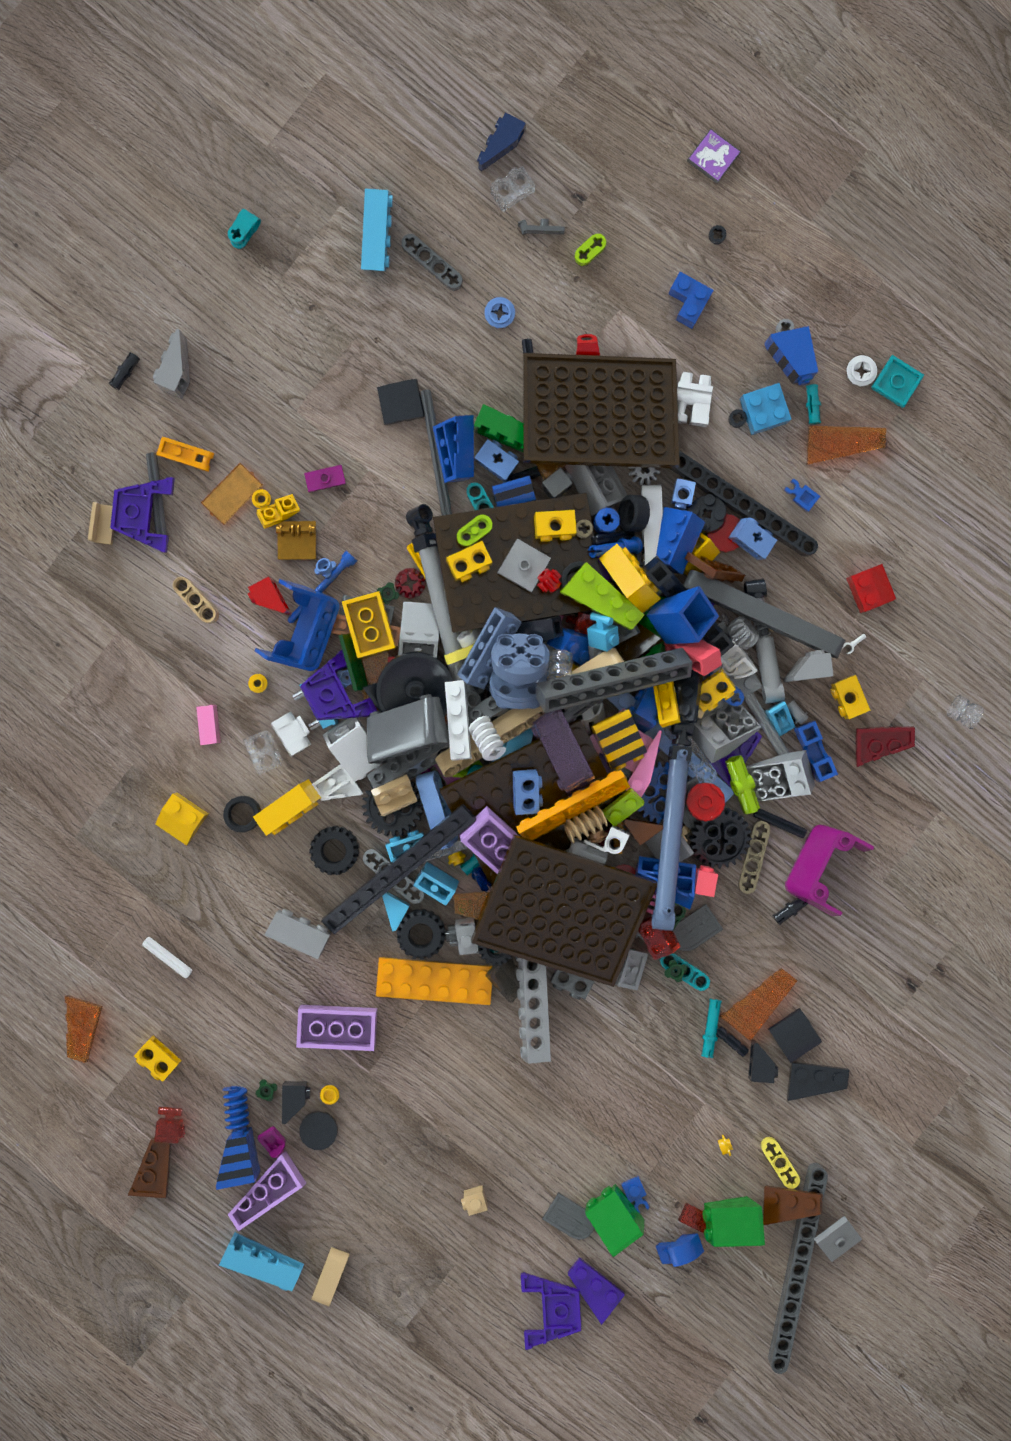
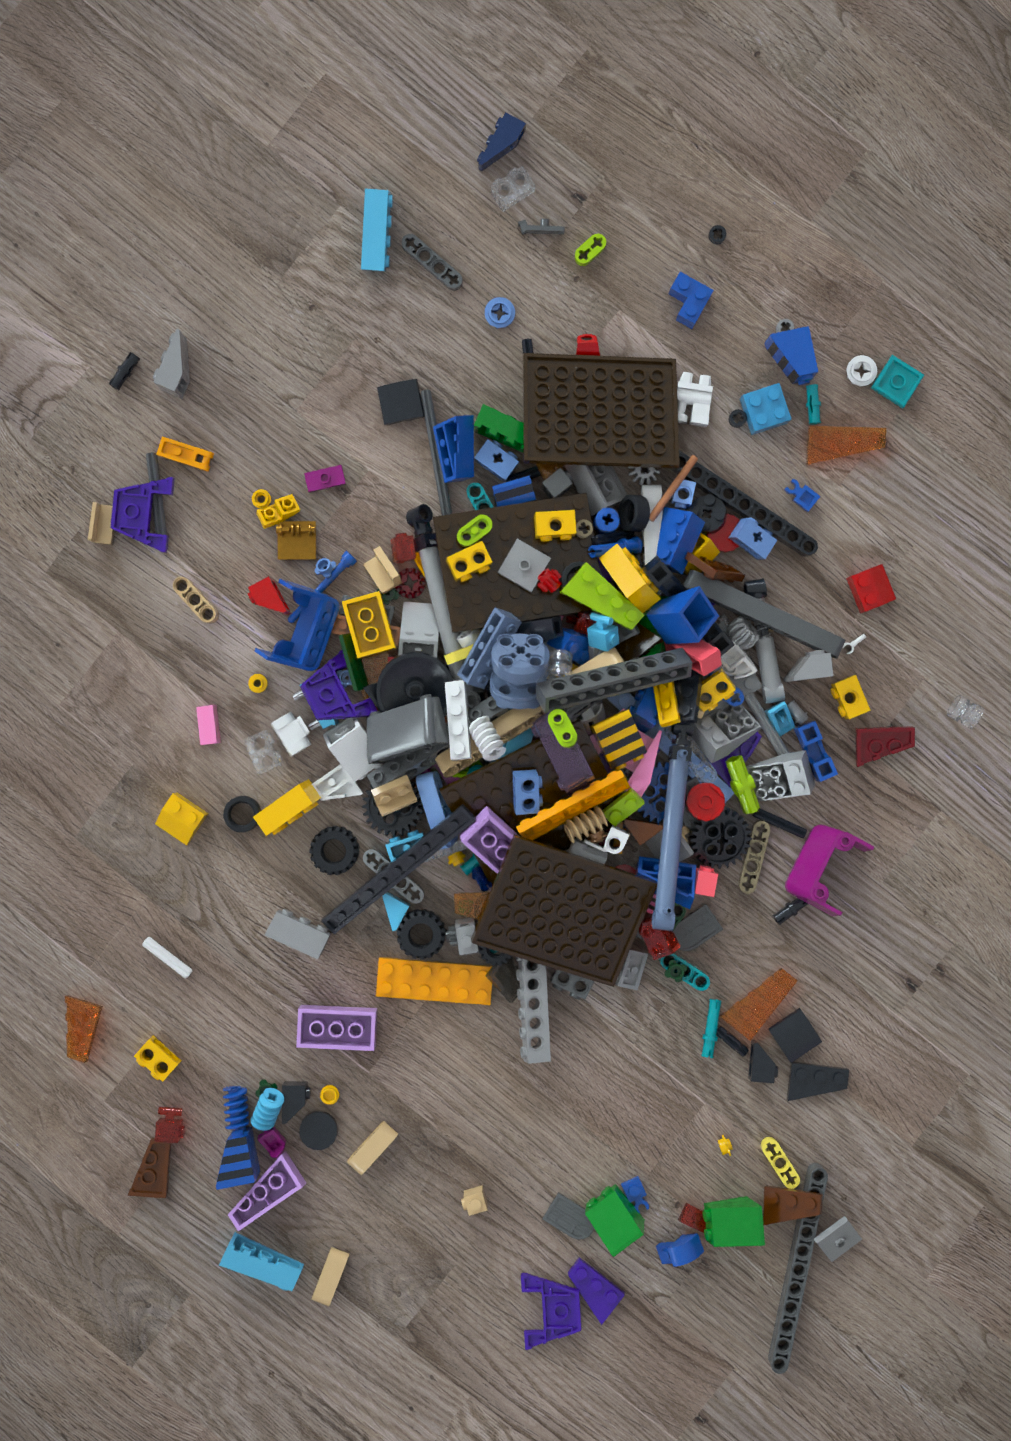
(231, 493): clear orange piece -> none
(244, 225): teal piece -> none
(267, 1109): none -> medium azure piece
(372, 1147): none -> tan beam
(382, 571): none -> tan panel
(403, 548): none -> clear red brick
(436, 883): medium azure brick -> none
(562, 727): none -> lime plate
(672, 488): none -> nougat bar
(713, 156): tile -> none

